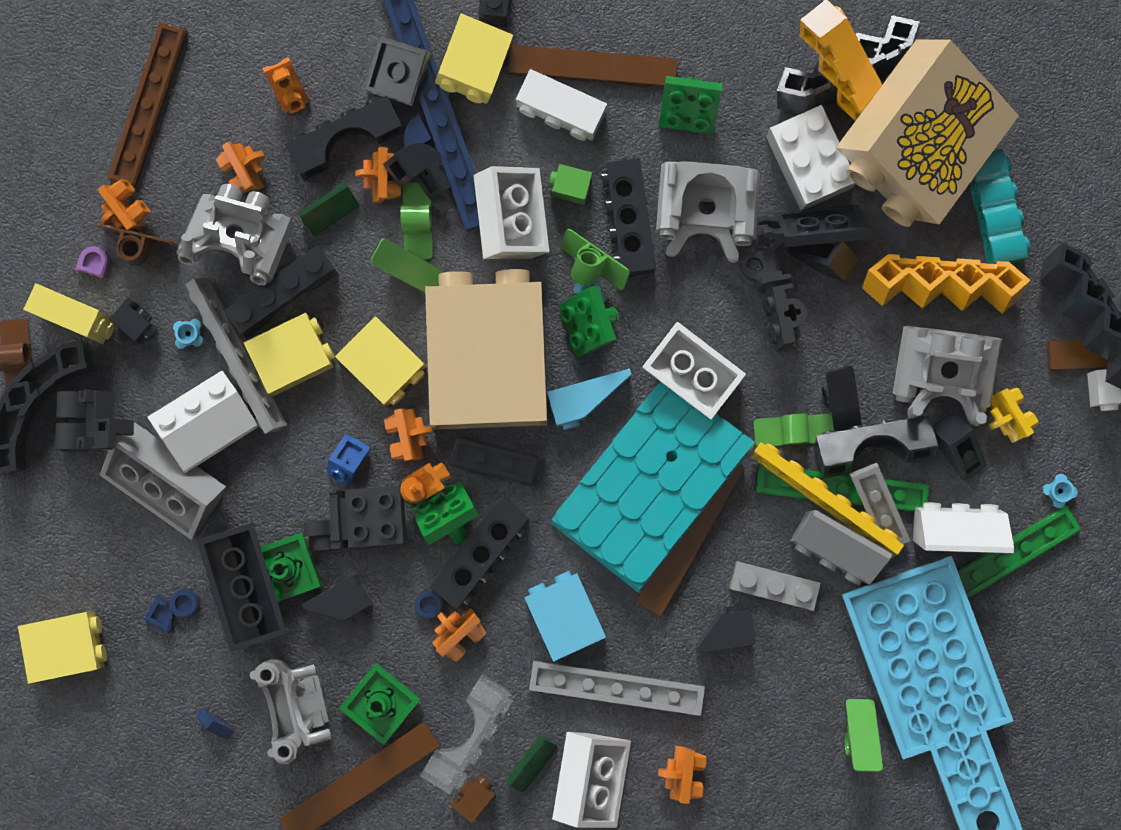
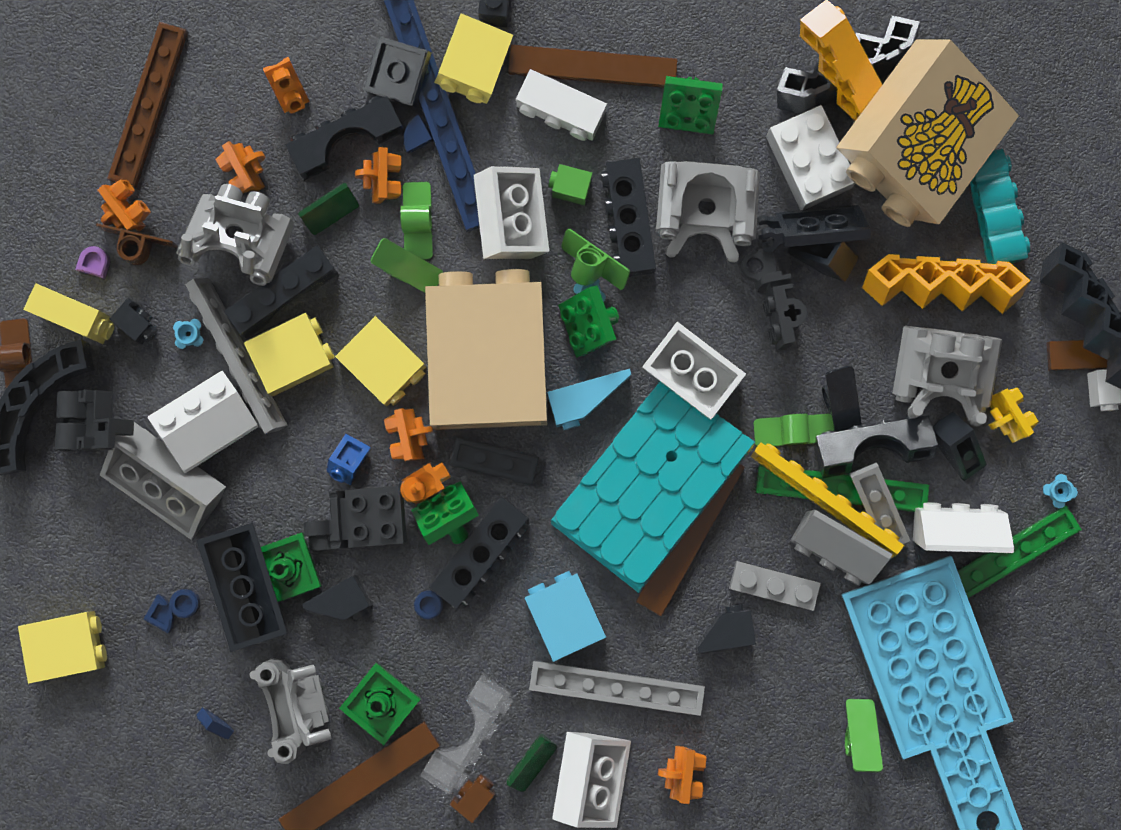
(418, 162): black brick -> none
(454, 629): orange hips -> none

